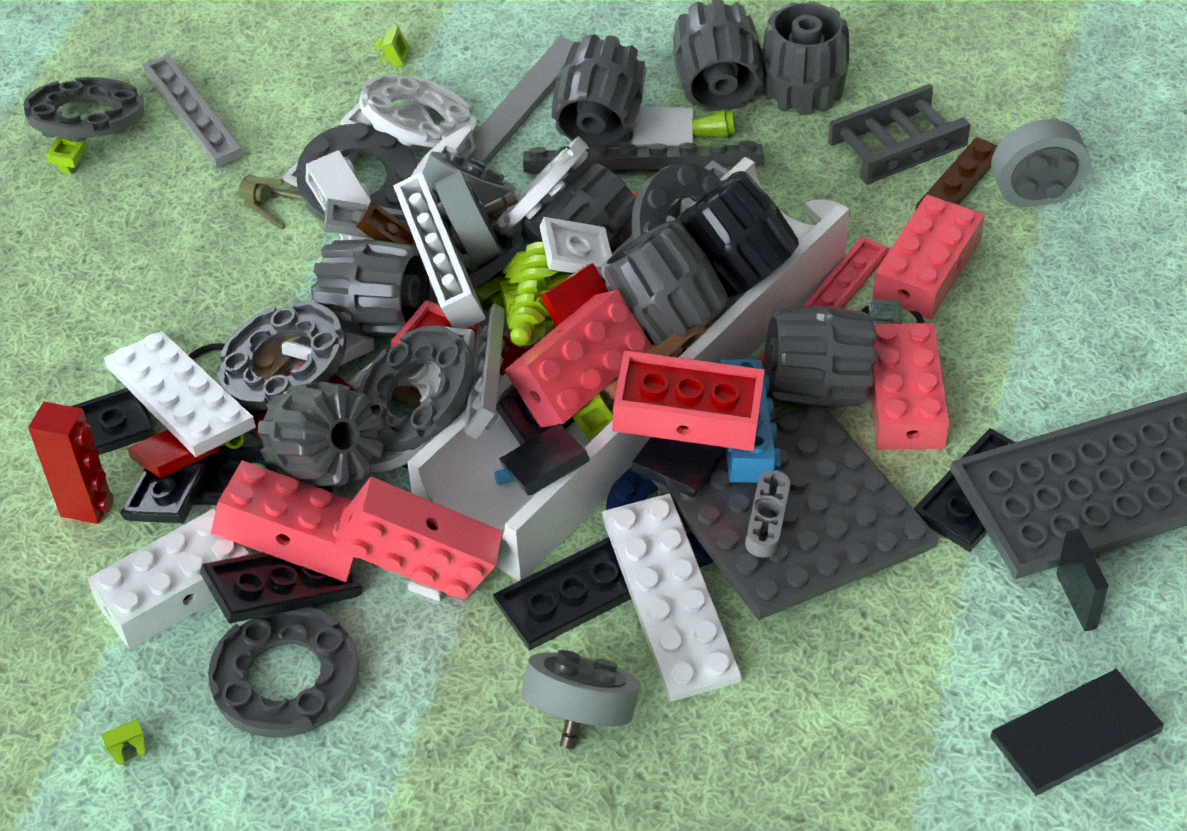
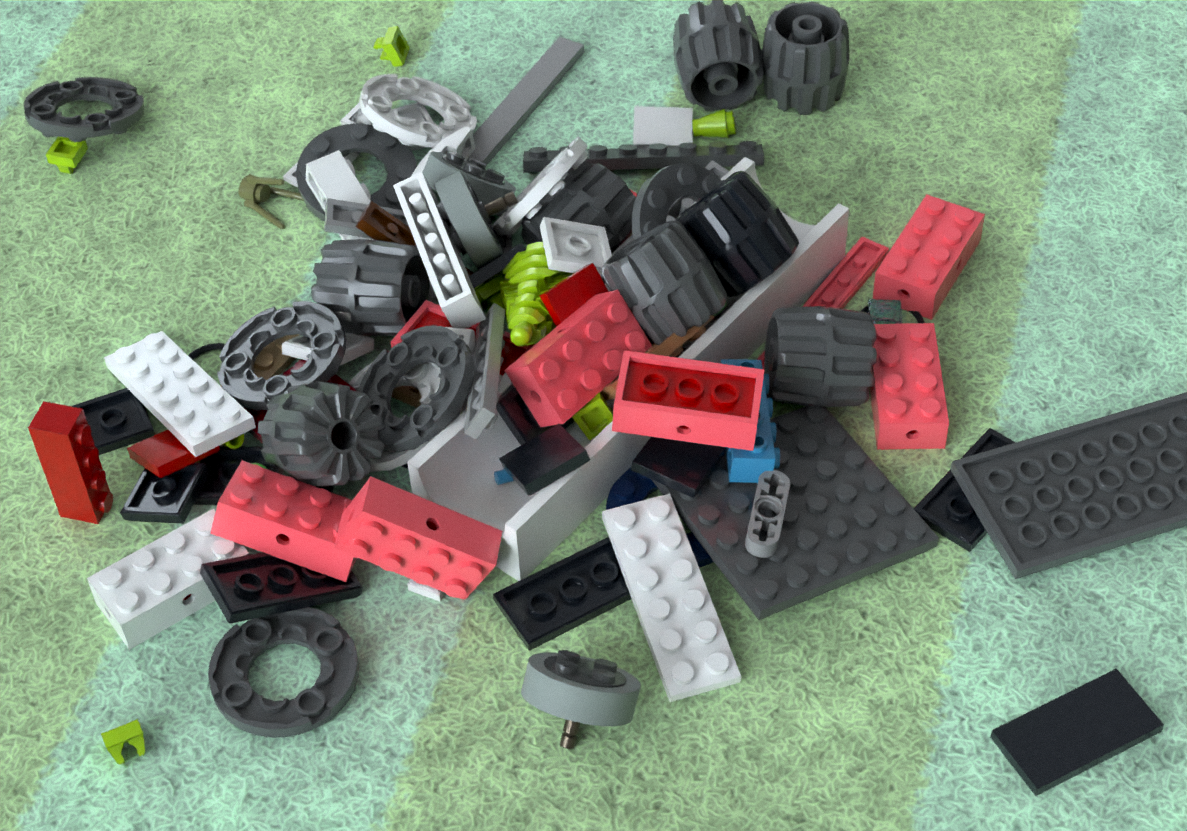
(193, 111): light grey plate -> none
(598, 91): dark grey wheel -> none
(819, 208): white tile -> none
(904, 154): dark grey fence -> none
(964, 172): reddish brown plate -> none
(1040, 163): wheel -> none
(1082, 580): black tile -> none

